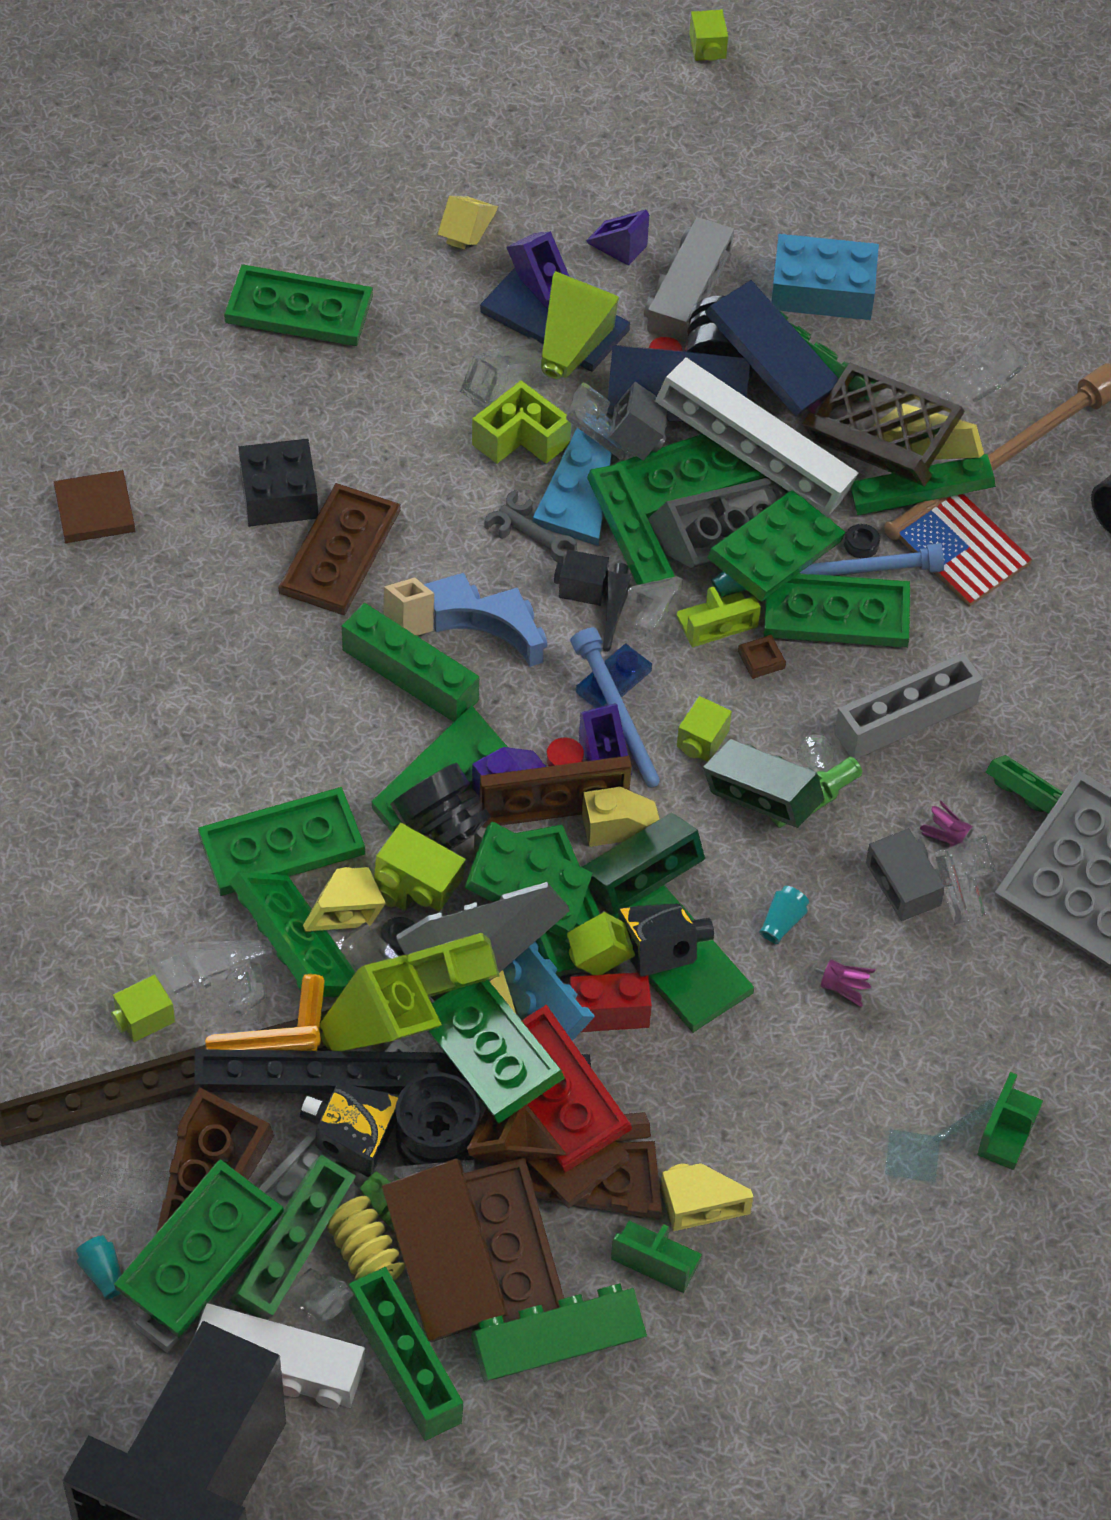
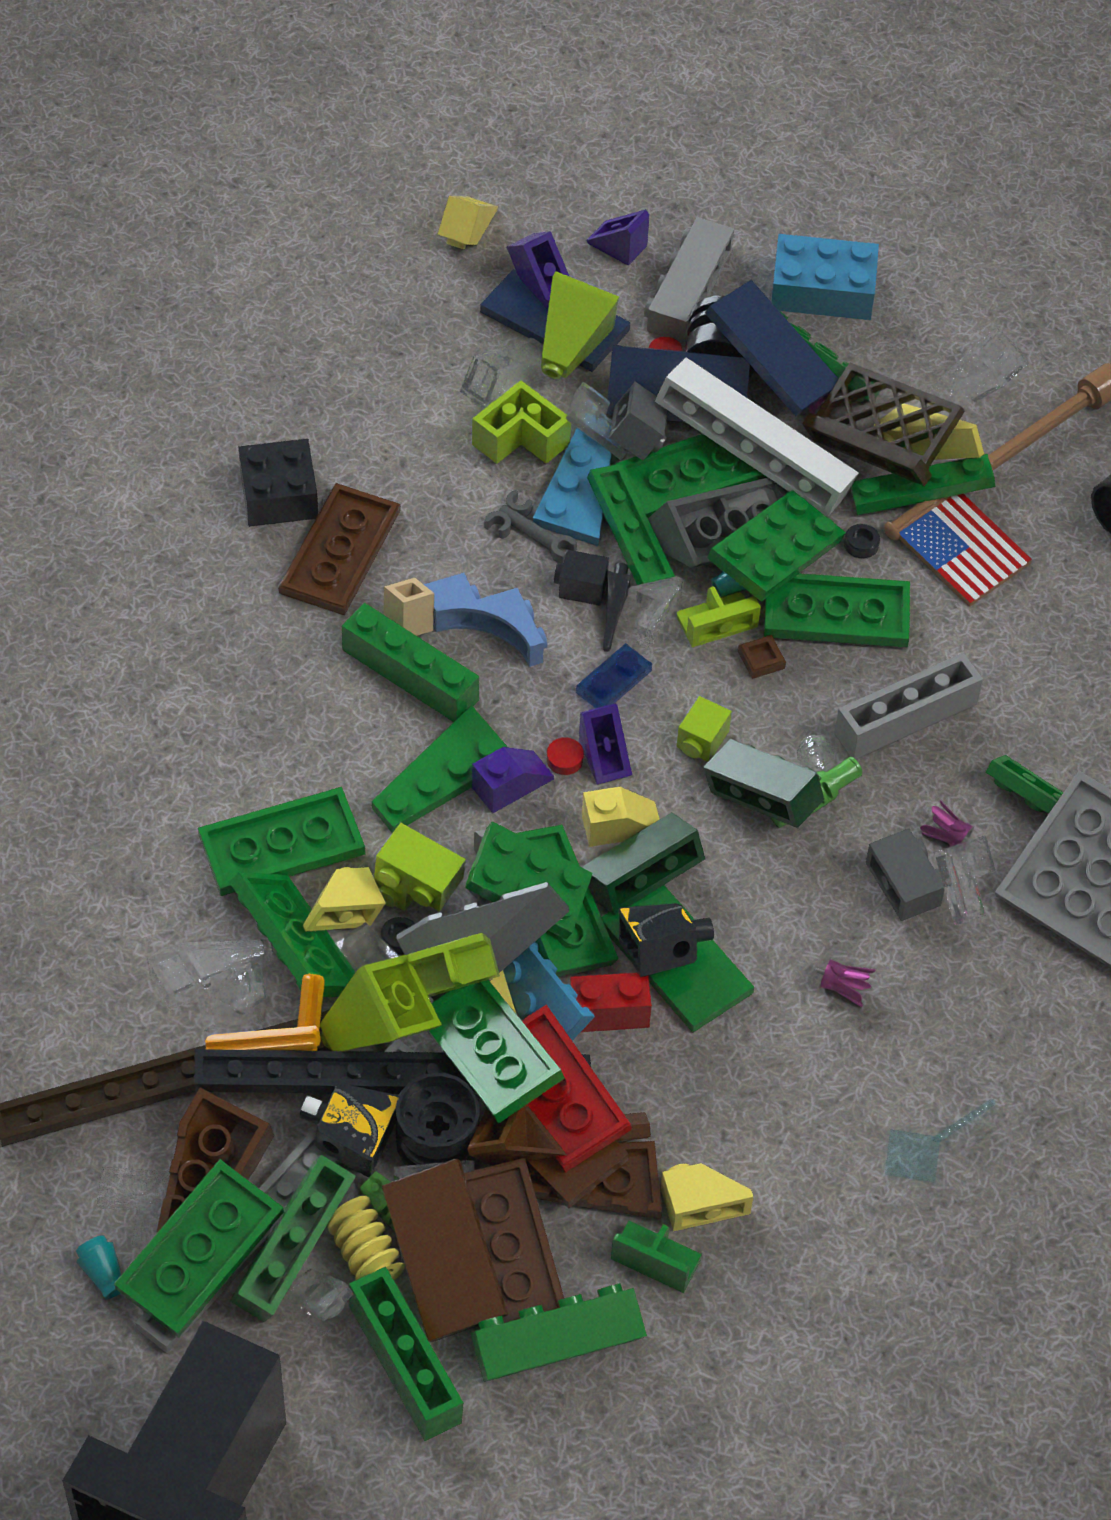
(94, 506): reddish brown tile -> none
(142, 1009): lime brick -> none
(299, 305): green plate -> none
(309, 1361): white brick -> none
(440, 808): black wheel -> none
(549, 790): reddish brown tile -> none
(588, 645): medium blue piece -> none
(600, 944): lime brick -> none
(708, 35): lime brick -> none
(784, 913): teal cone -> none
(928, 558): medium blue piece -> none
(1009, 1125): green panel -> none

